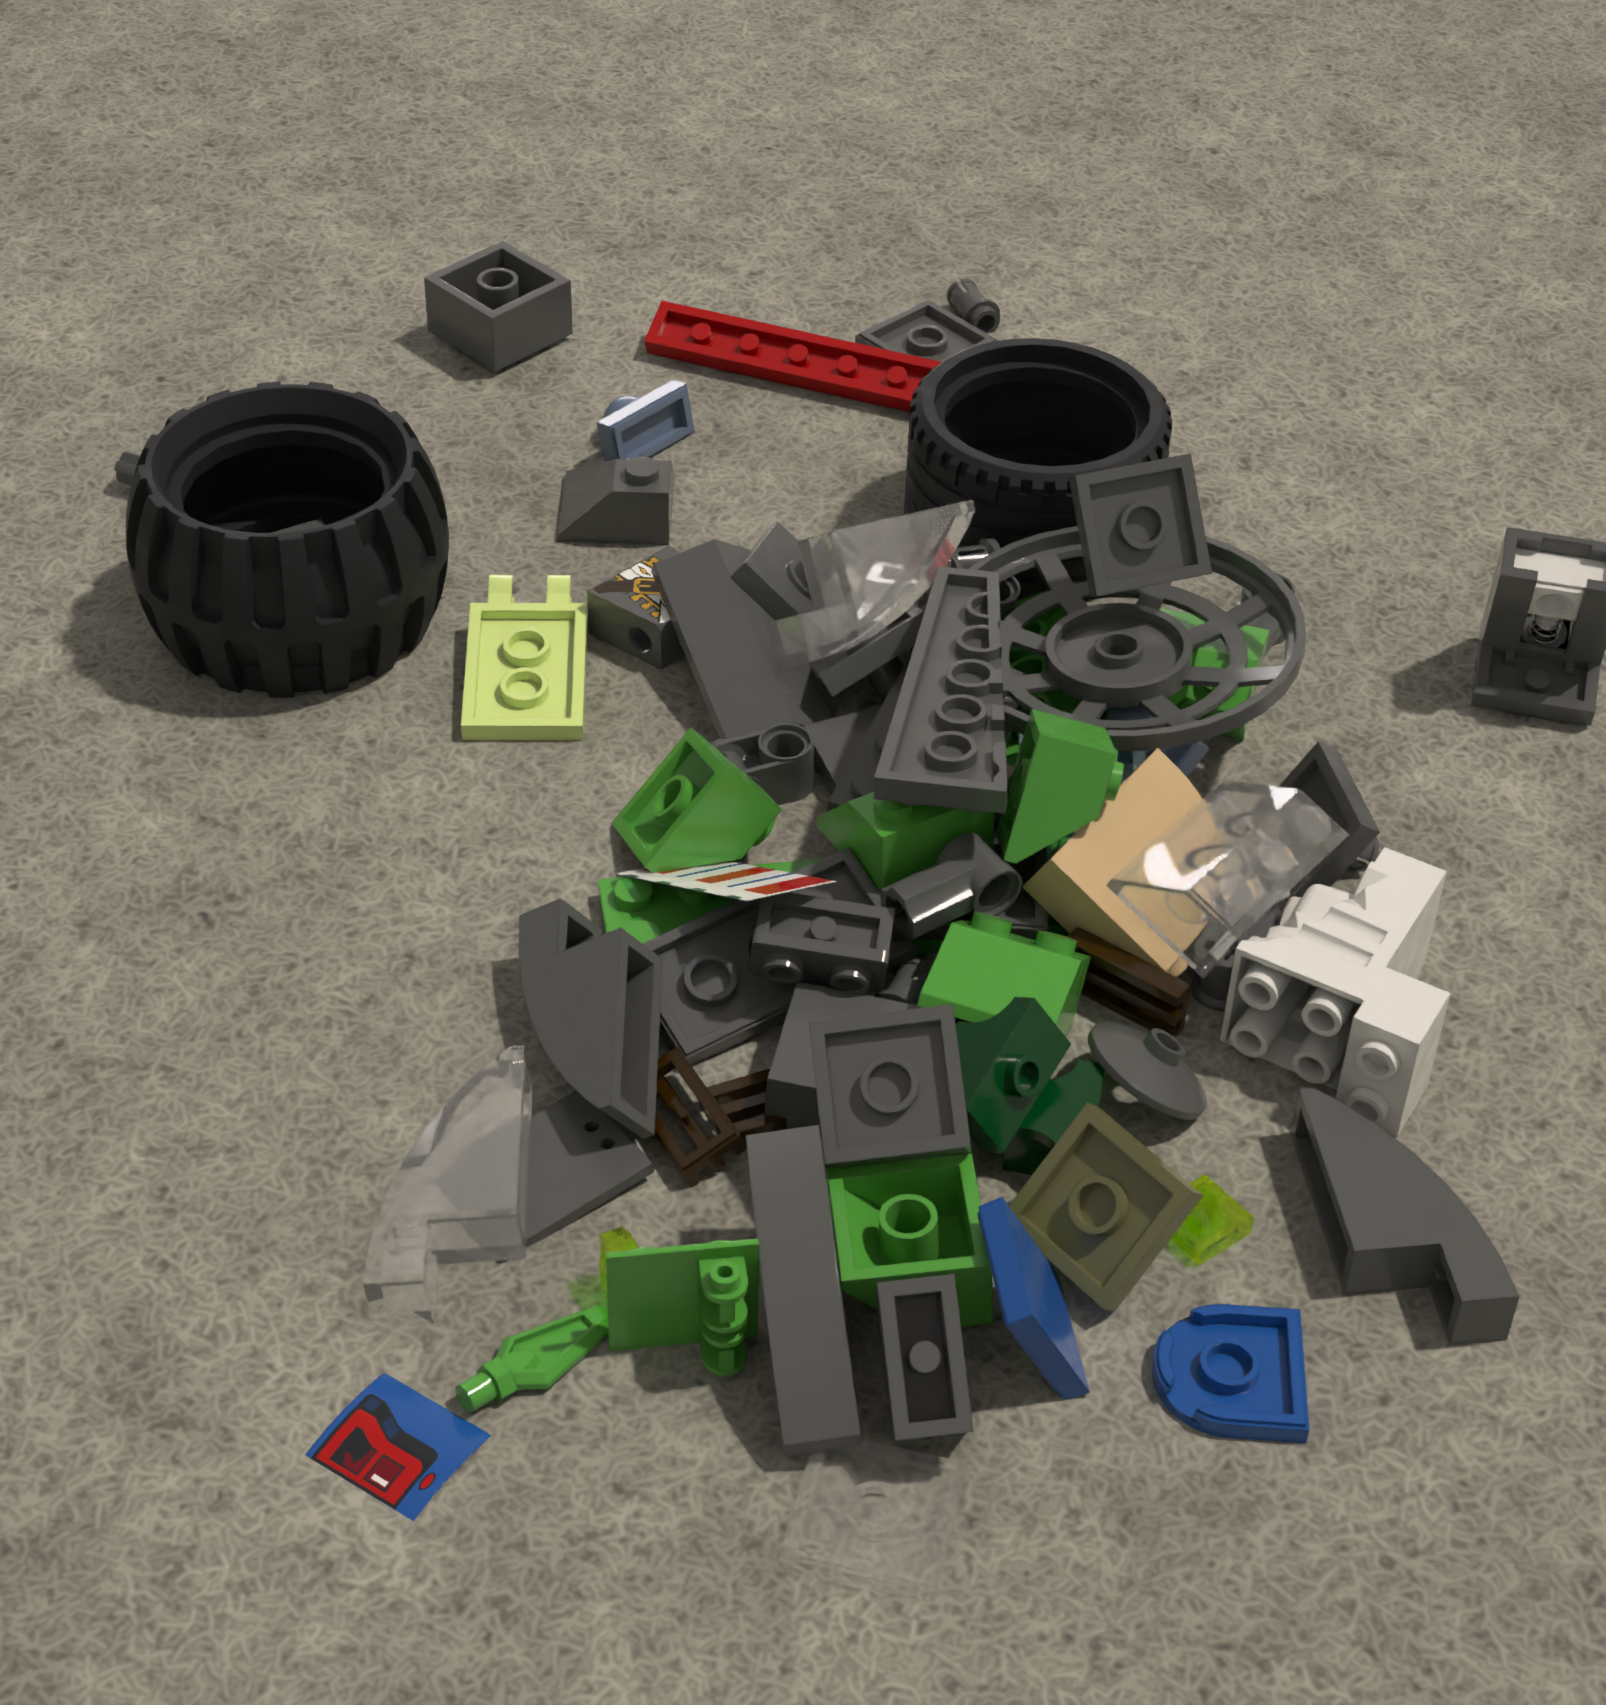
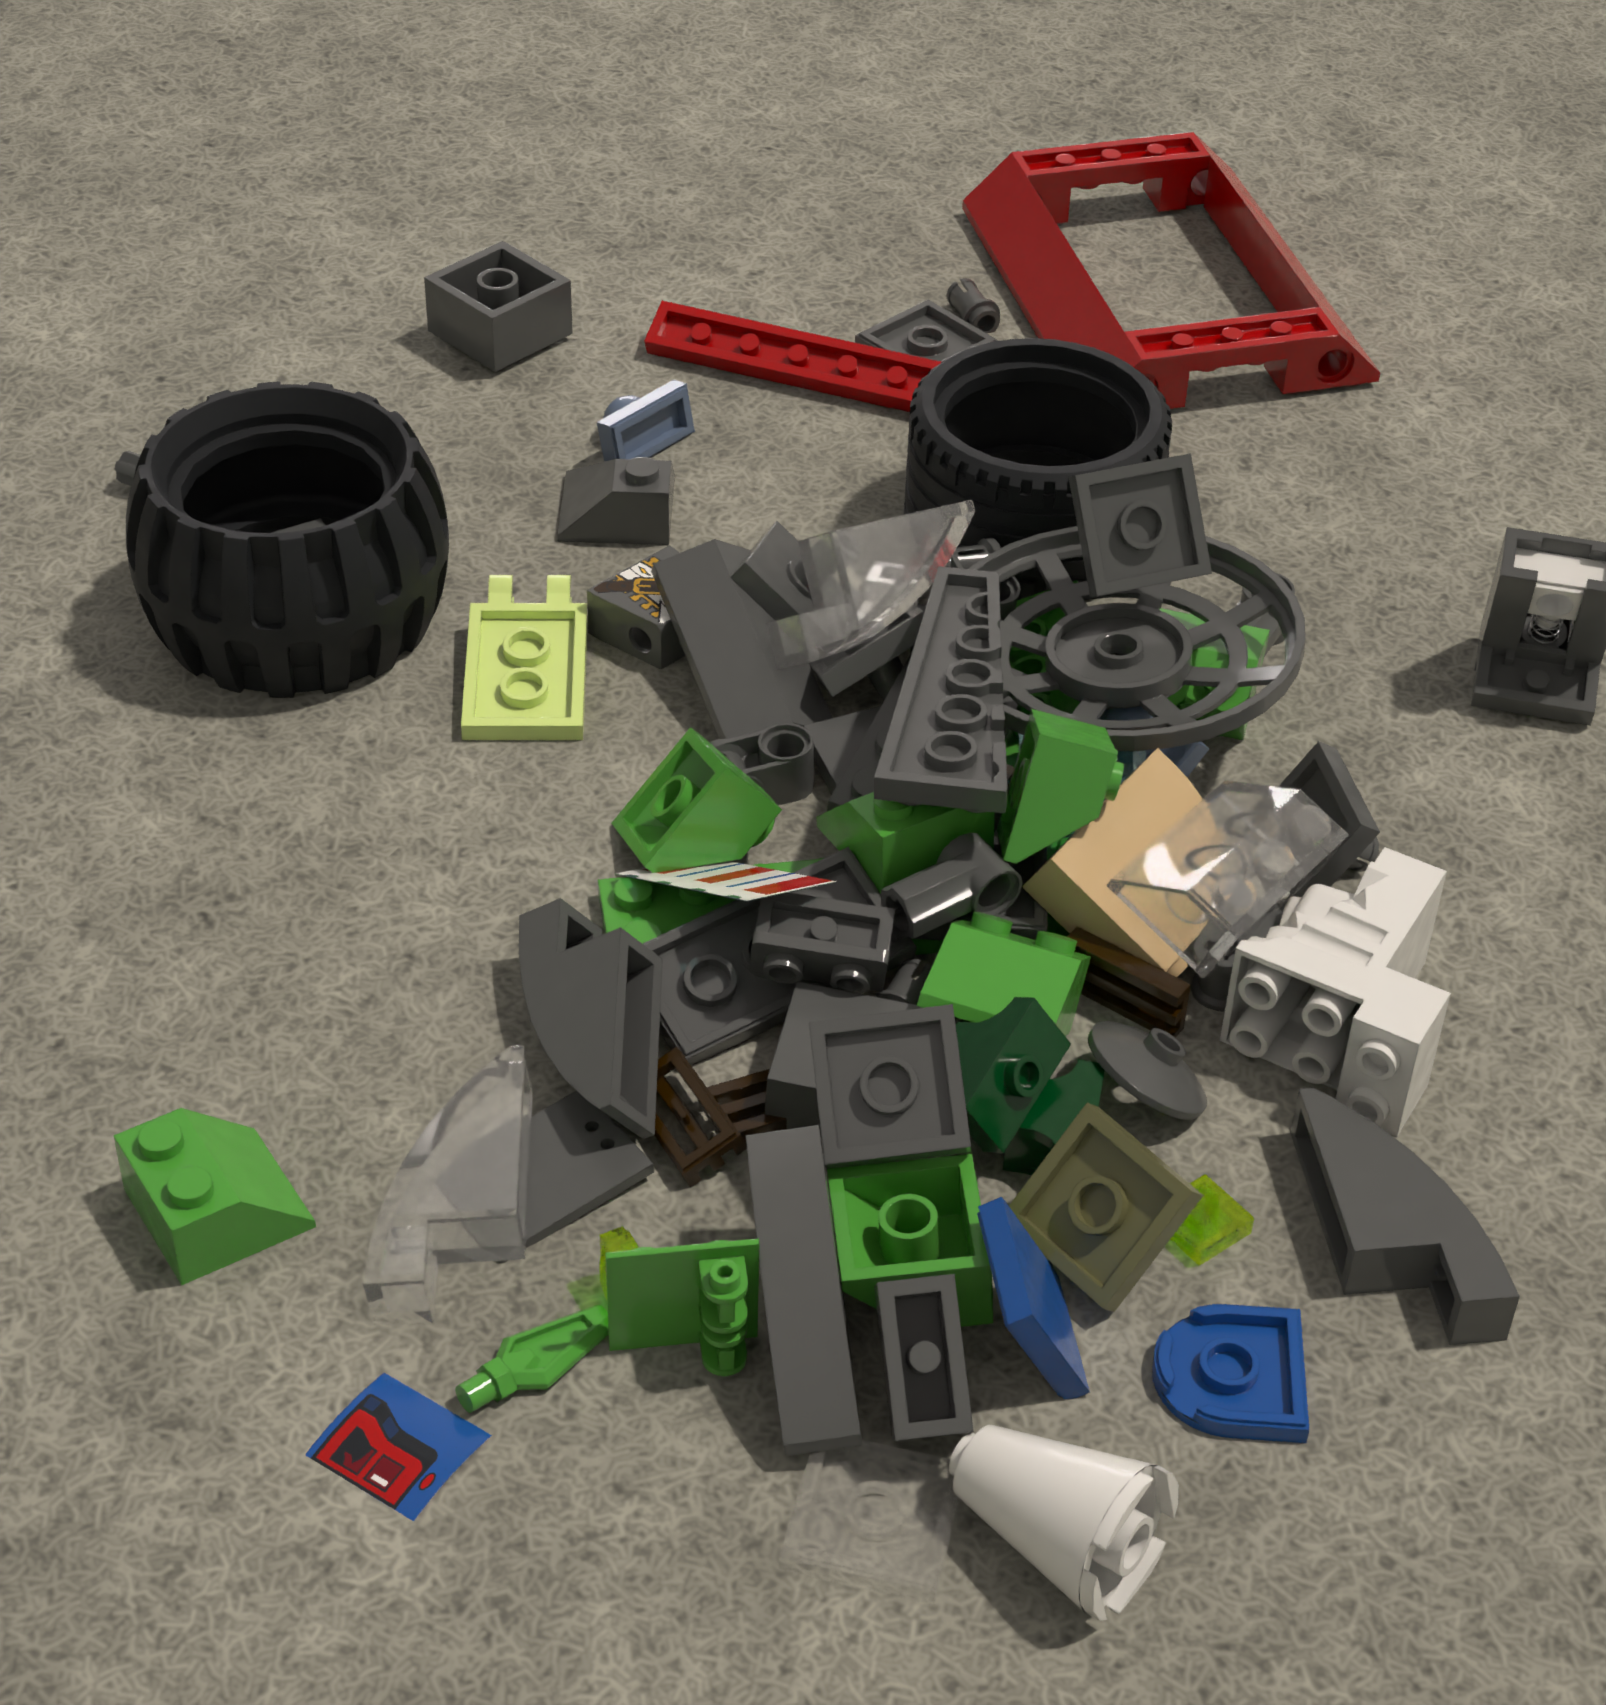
(207, 1191): none -> bright green slope
(1030, 193): none -> red slope
(1068, 1510): none -> white cone

